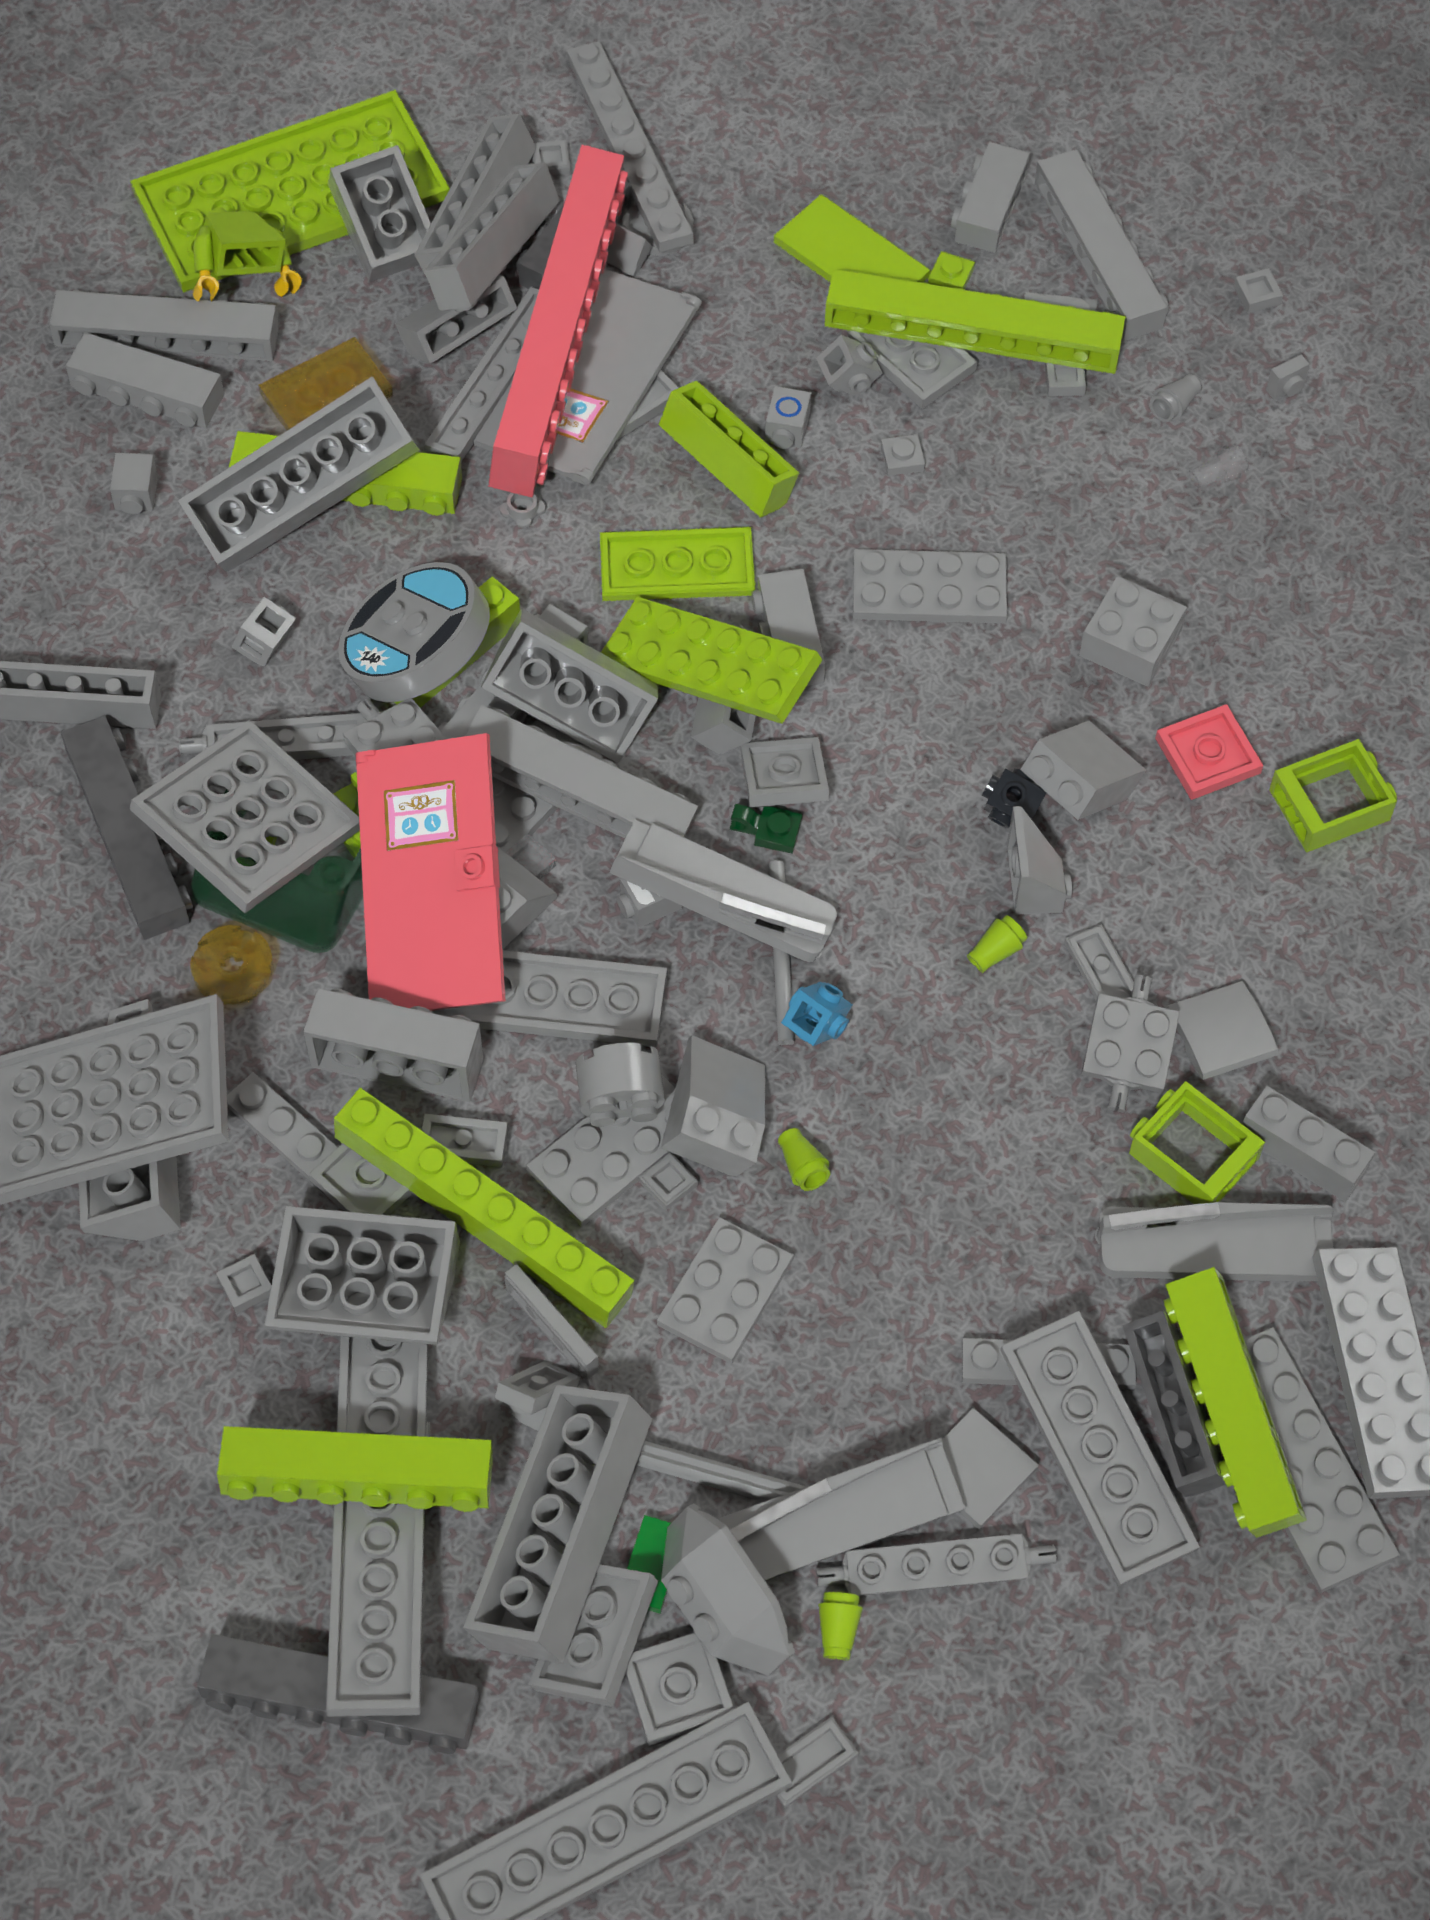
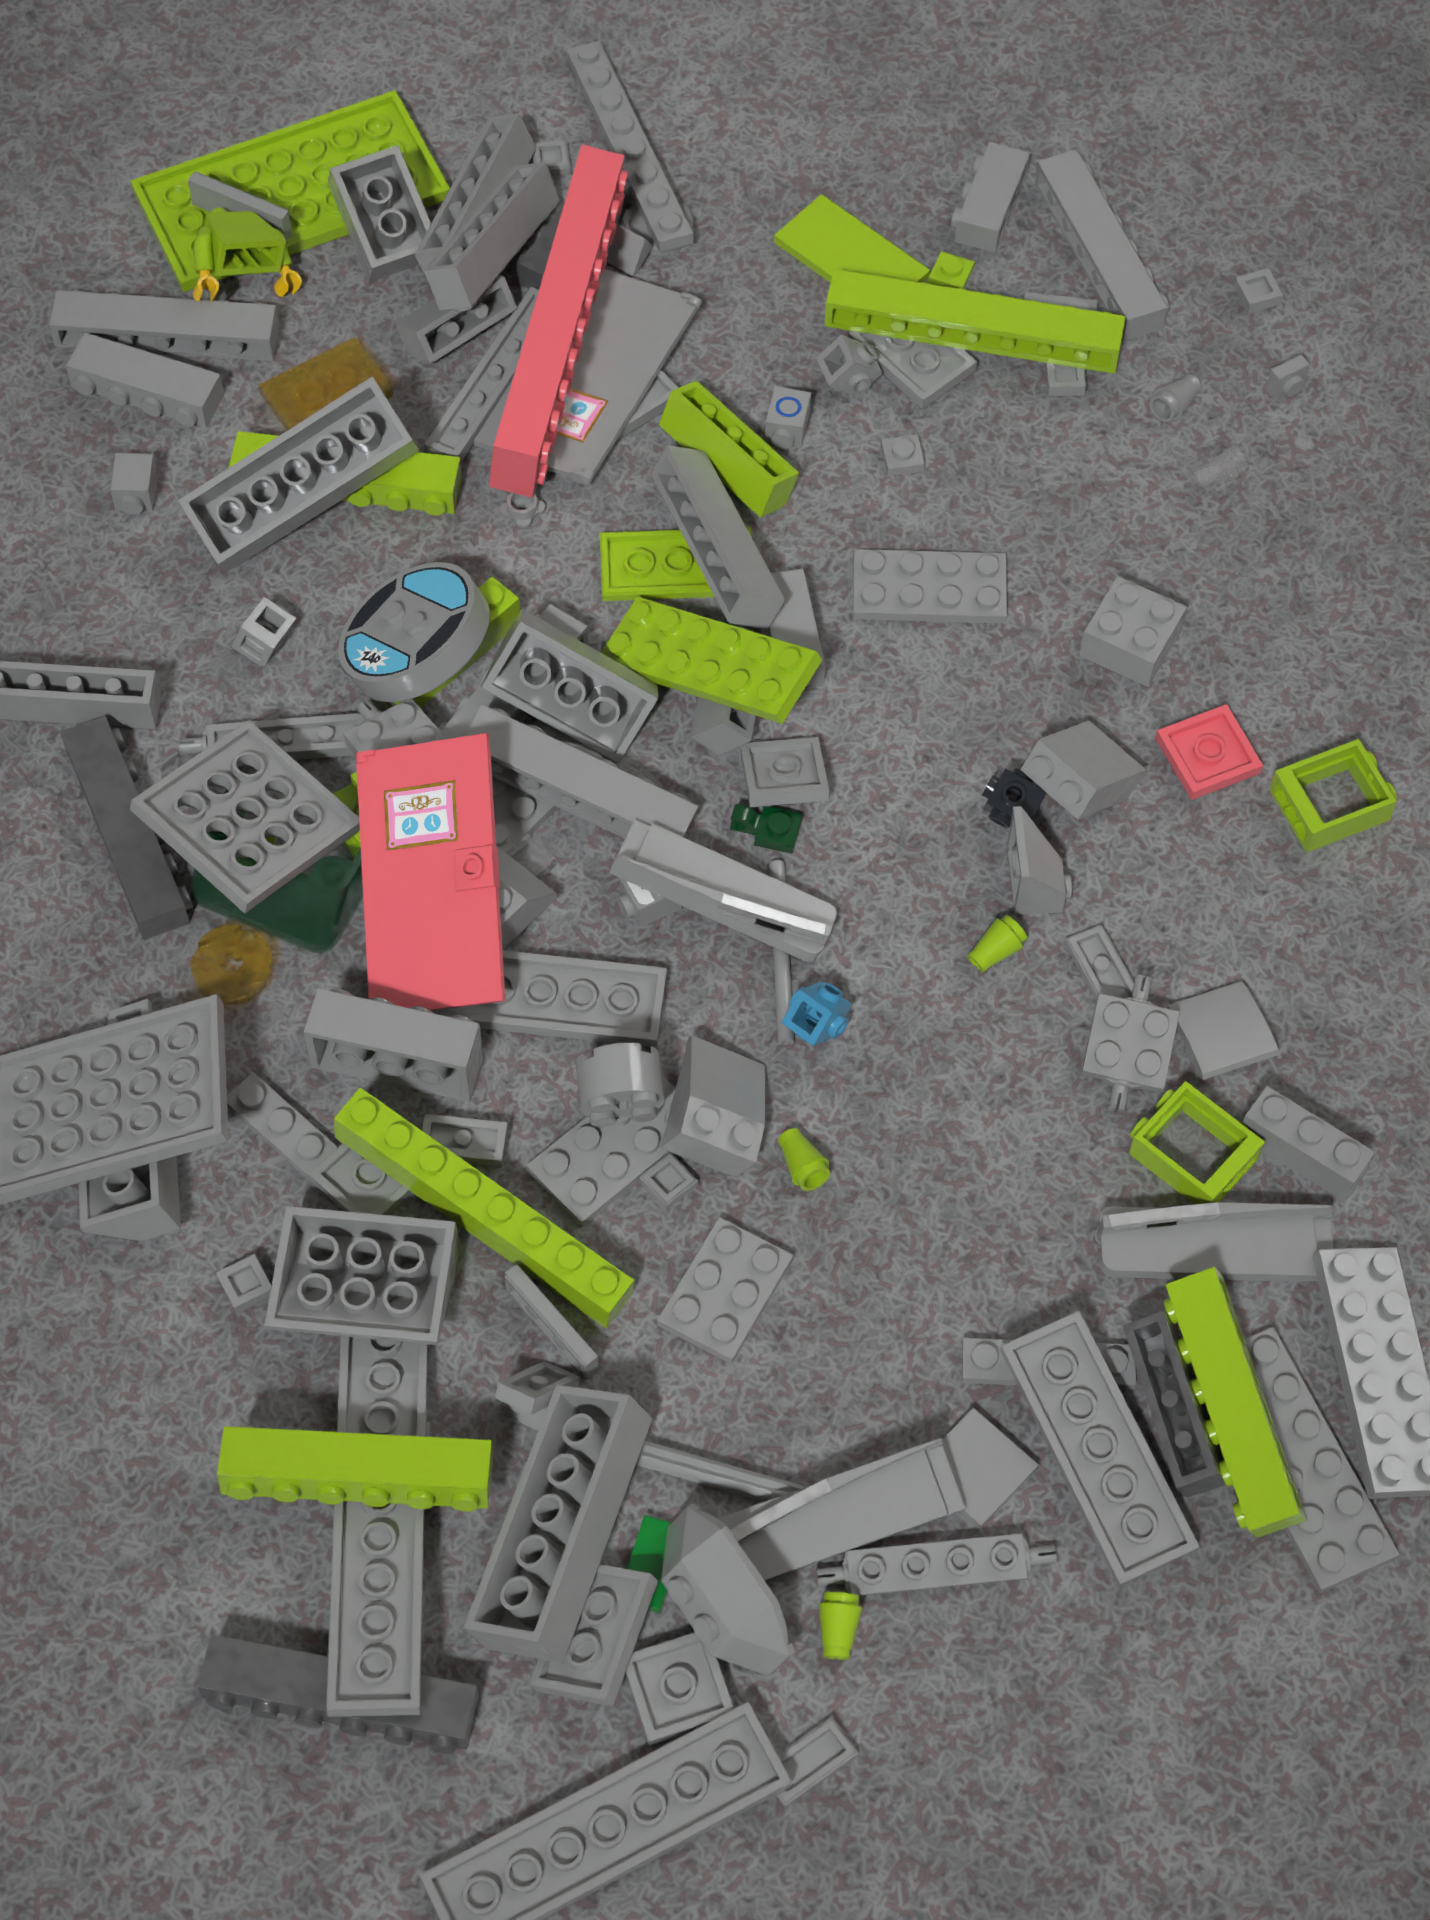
(211, 194): none -> light grey tile
(717, 538): none -> light grey brick

